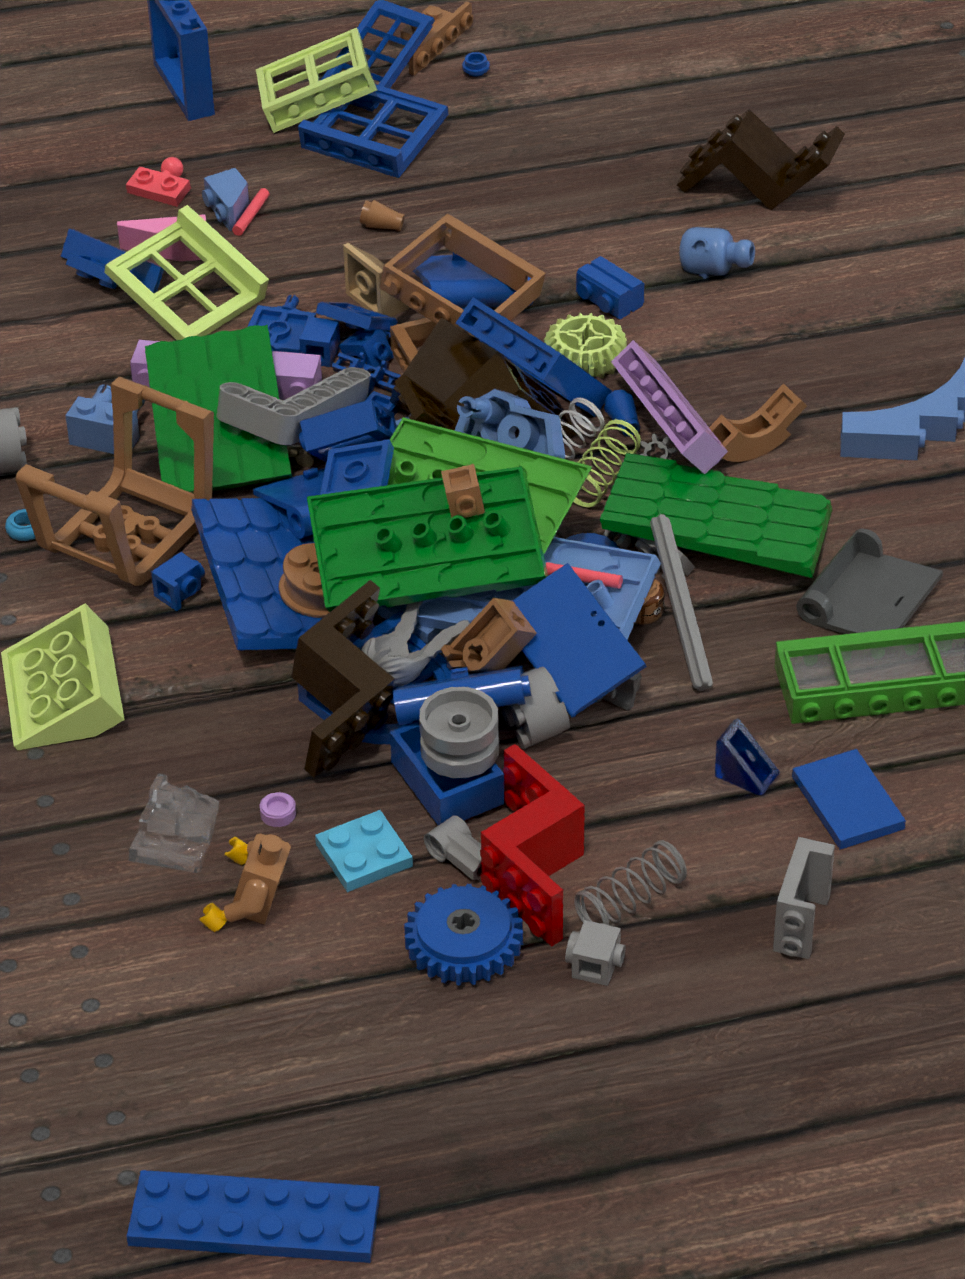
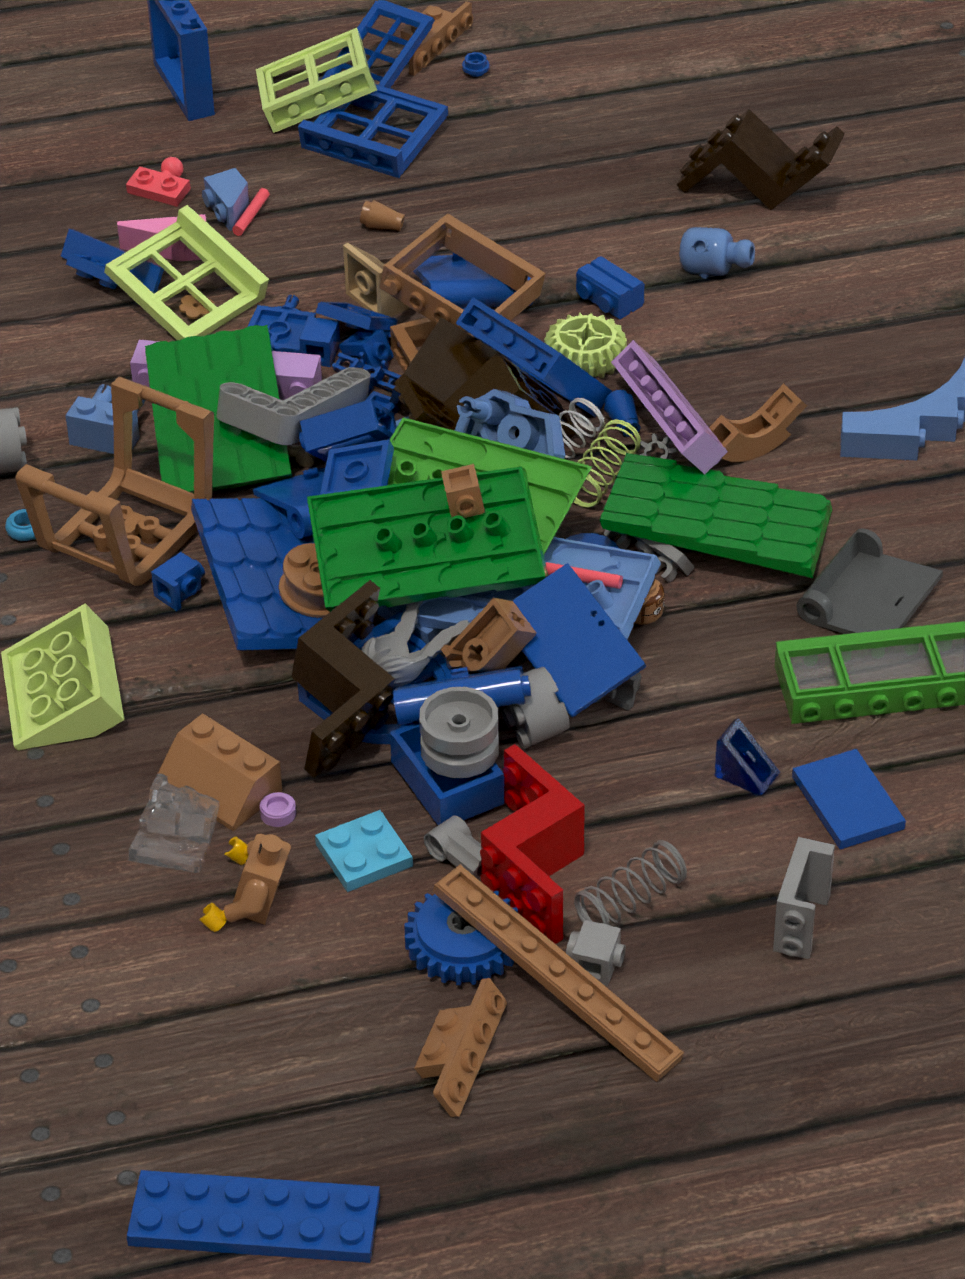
(192, 307): none -> medium nougat plant
(222, 767): none -> medium nougat slope
(459, 1046): none -> medium nougat bracket
(559, 973): none -> medium nougat tile
(681, 603): light grey axle -> none

